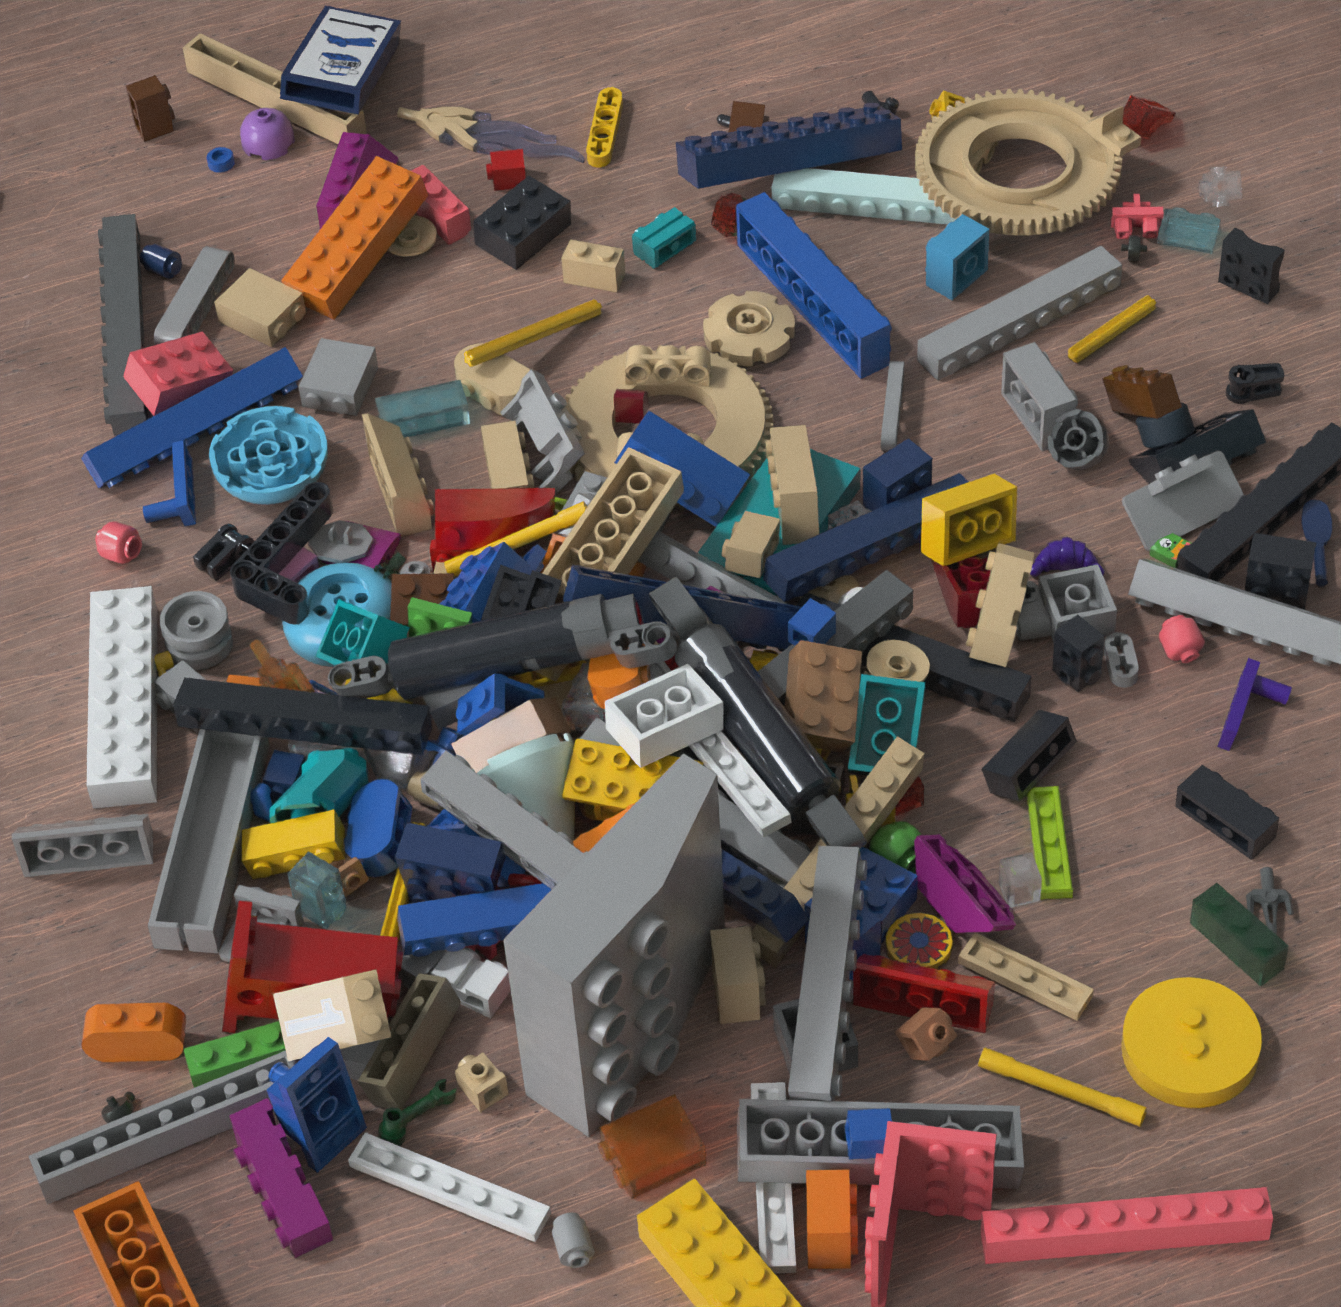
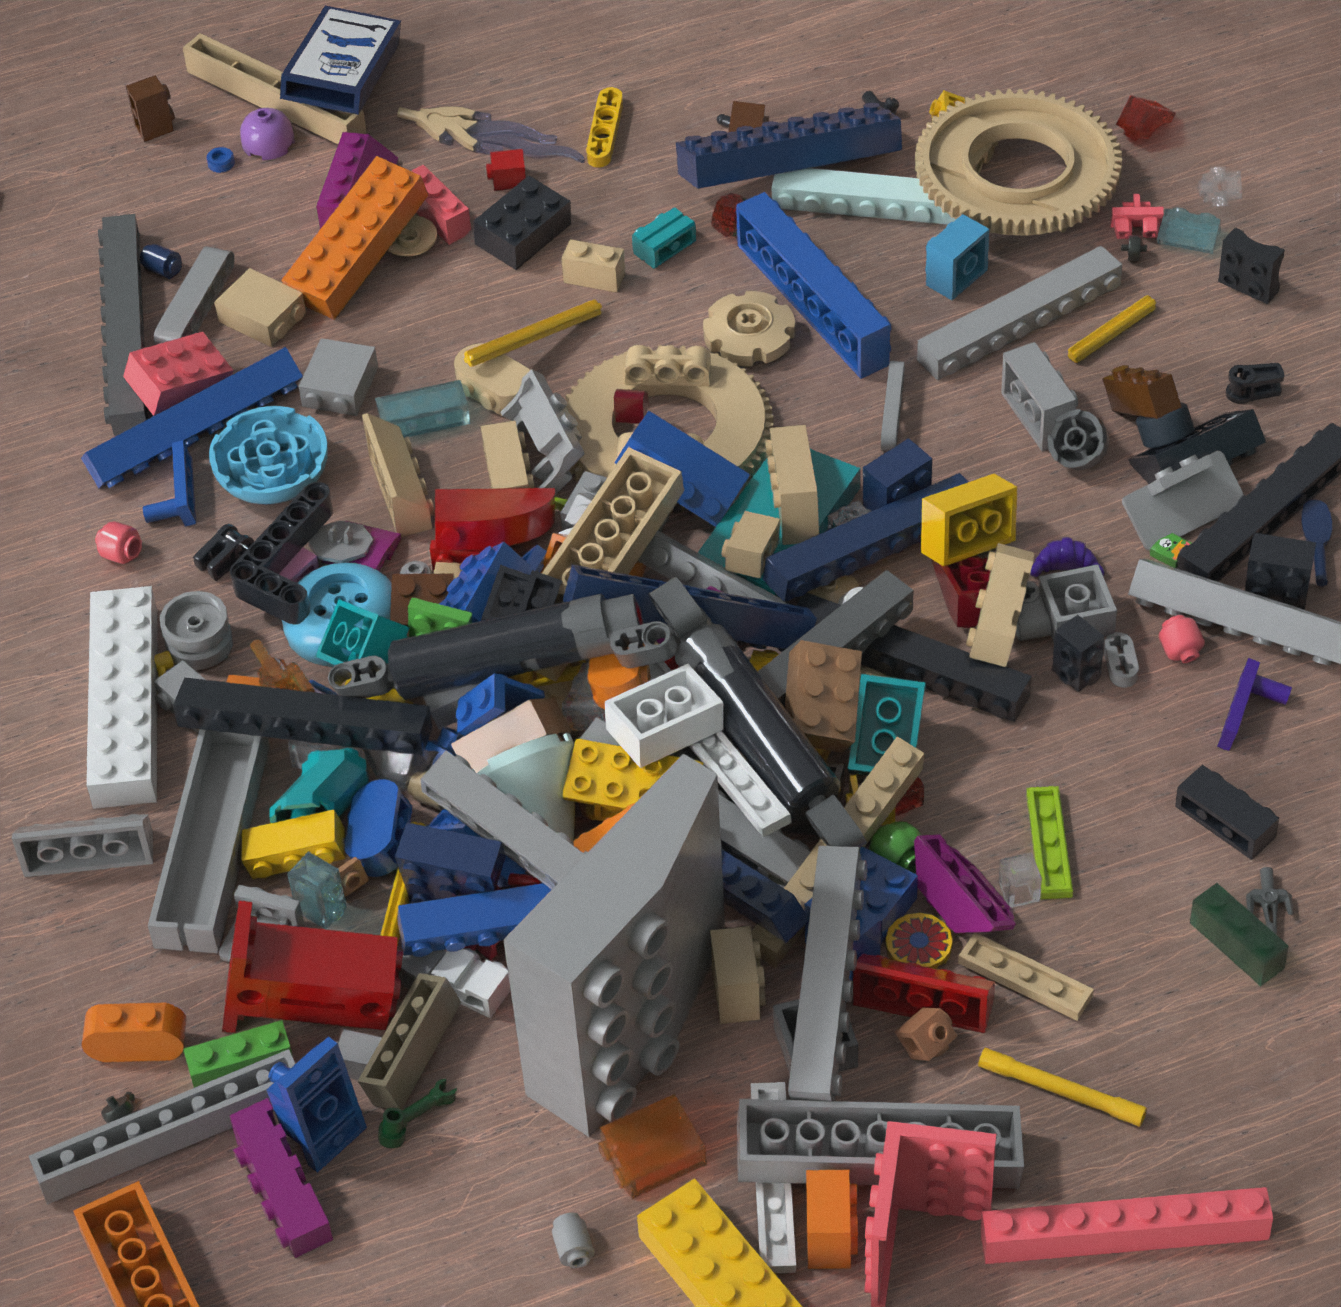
(261, 801): blue arm -> none
(282, 772): dark blue brick -> none
(341, 1008): tan slope -> none
(391, 567): clear green piece -> none
(450, 1187): white plate -> none
(481, 1081): tan brick -> none
(562, 520): yellow piece -> none
(812, 623): blue brick -> none
(866, 1132): blue brick -> none
(898, 661): tan dish -> none
(1029, 755): black brick -> none
(1112, 132): tan slope -> none
(1191, 1042): yellow brick -> none

